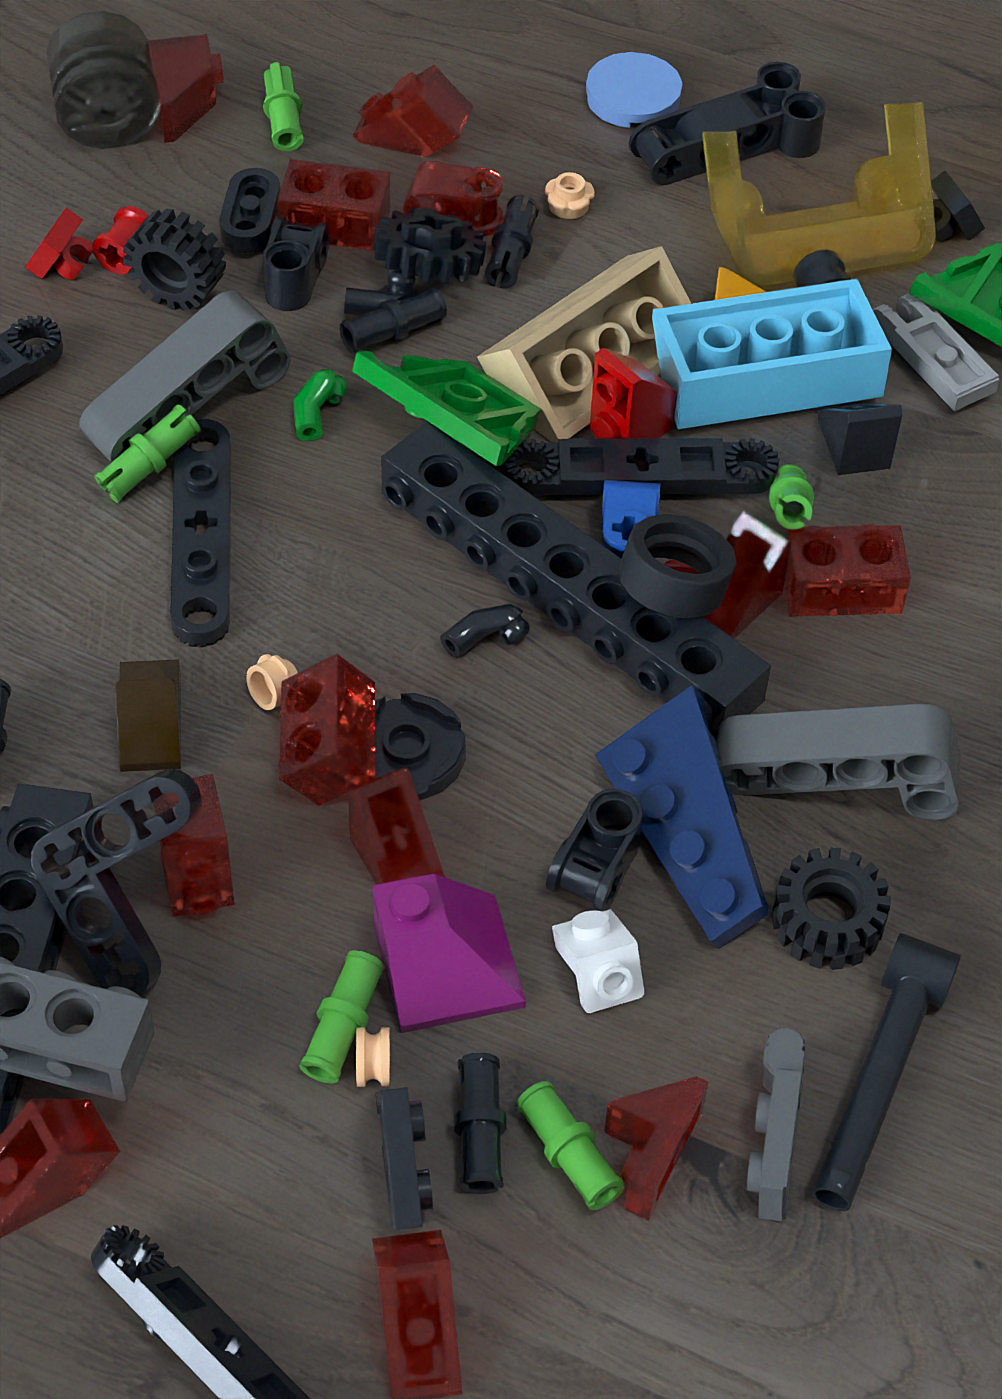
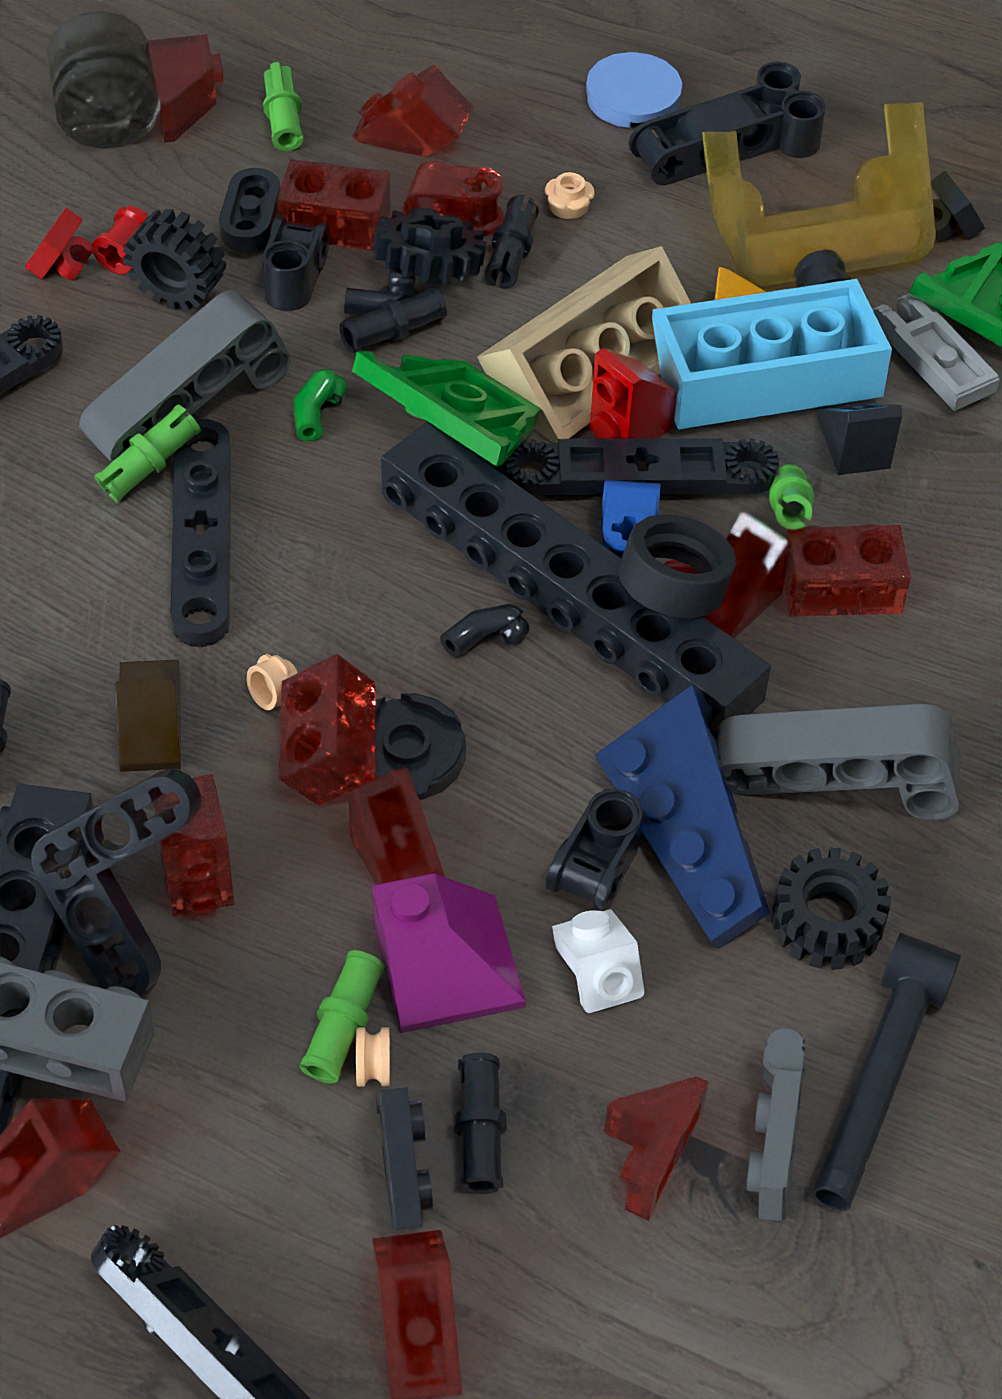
(570, 1145): bright green pin -> none

